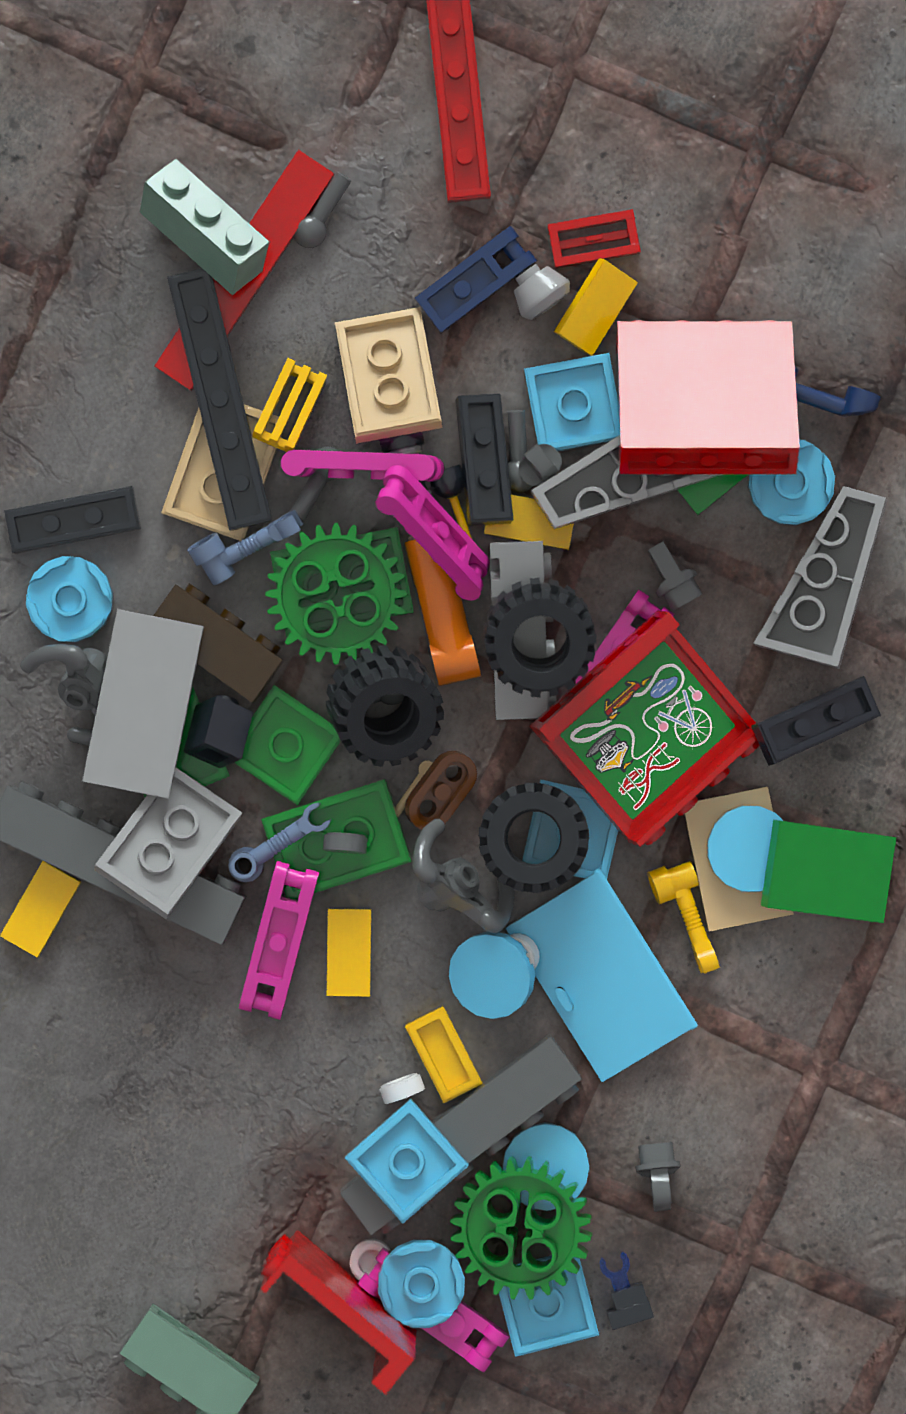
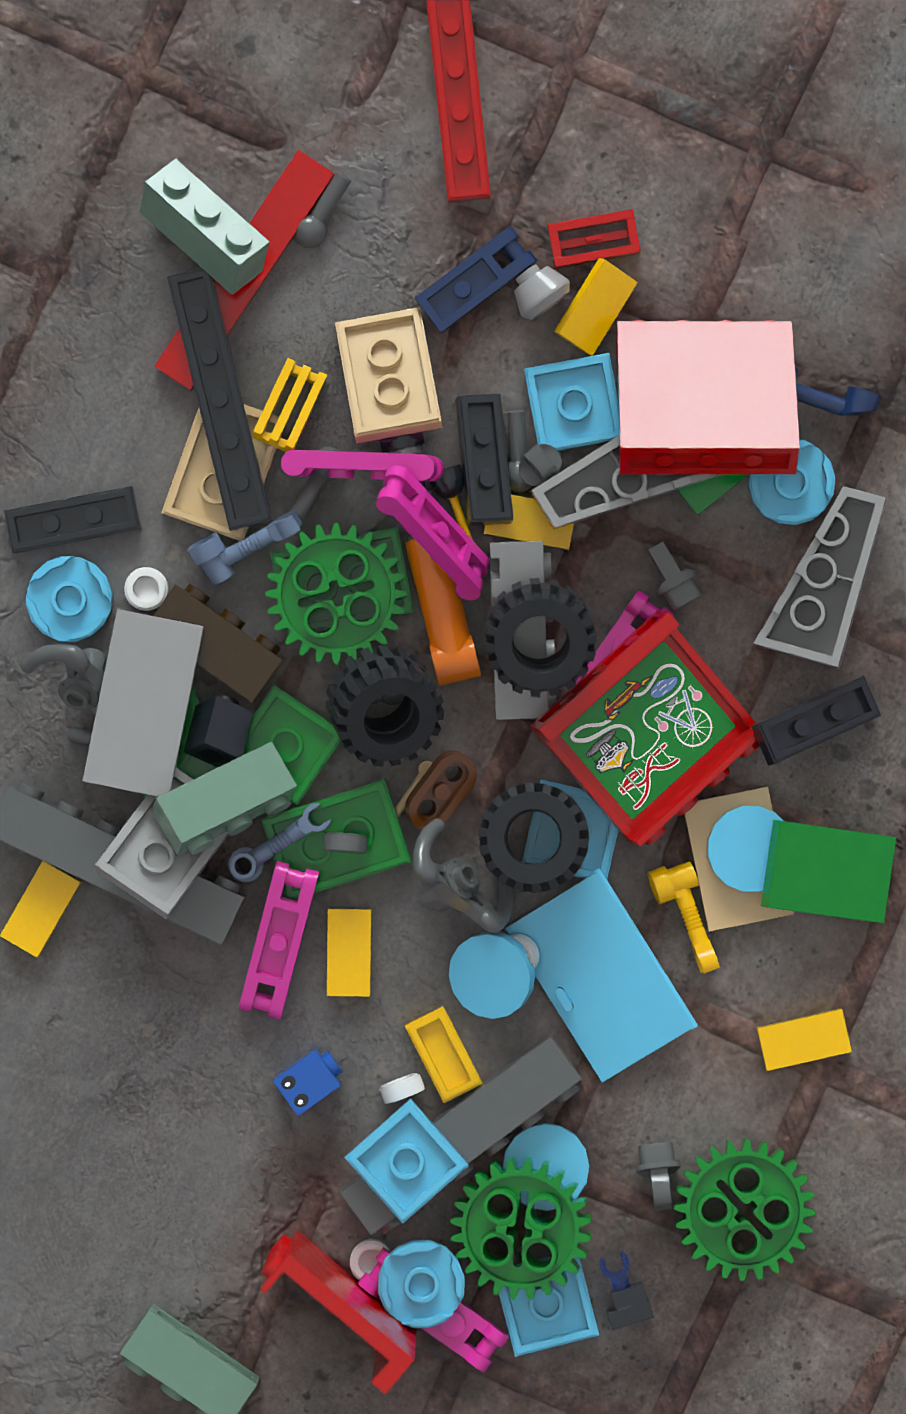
(146, 588): none -> white tile
(225, 800): none -> sand green brick
(309, 1080): none -> blue brick
(772, 1183): none -> green gear
(804, 1039): none -> yellow tile

